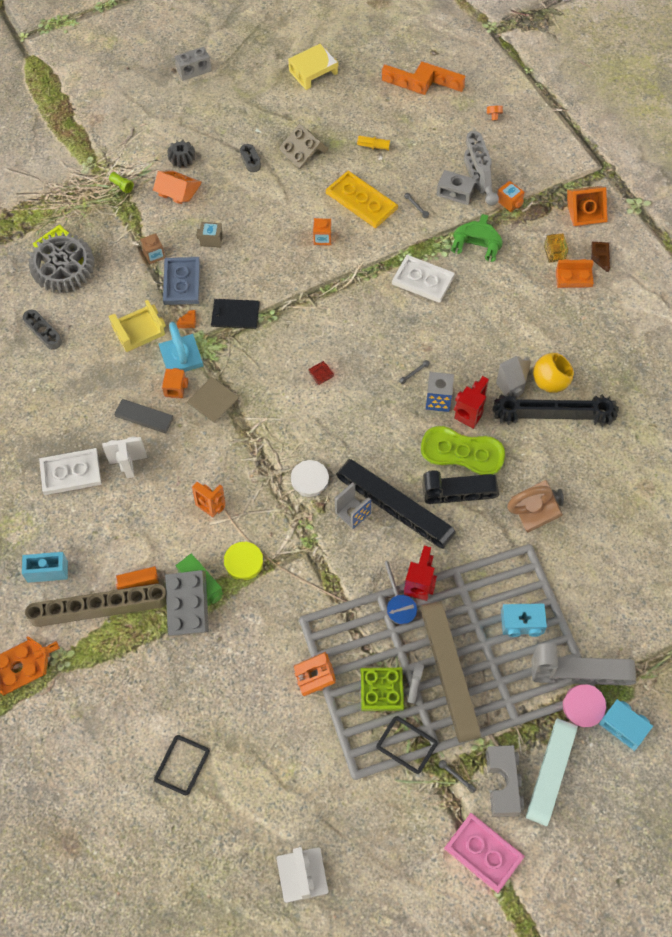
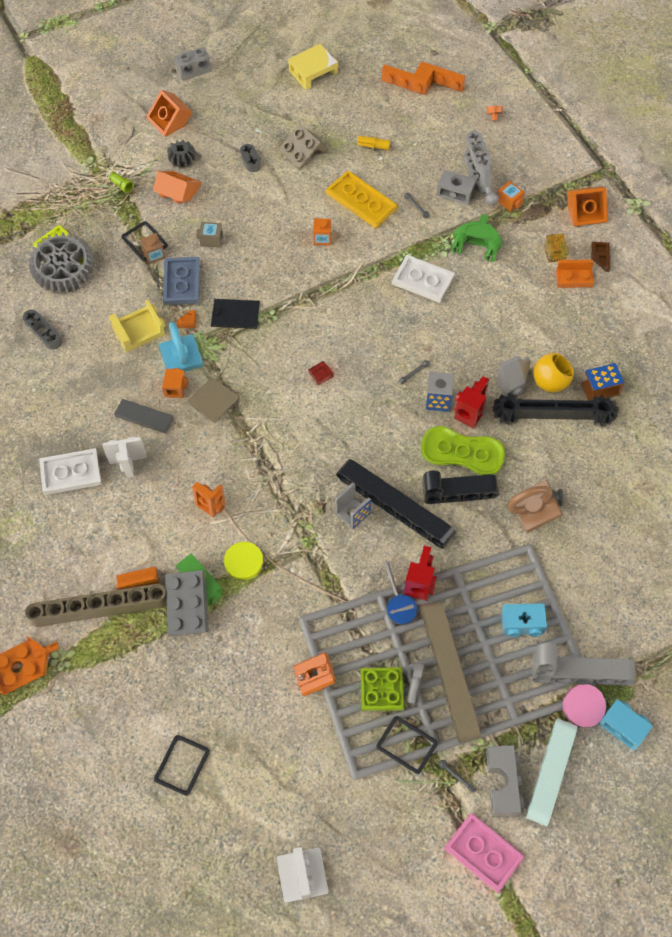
(45, 567): medium azure brick -> none
(135, 228): none -> black piece
(168, 113): none -> orange slope
(309, 478): white tile -> none
(604, 381): none -> piece

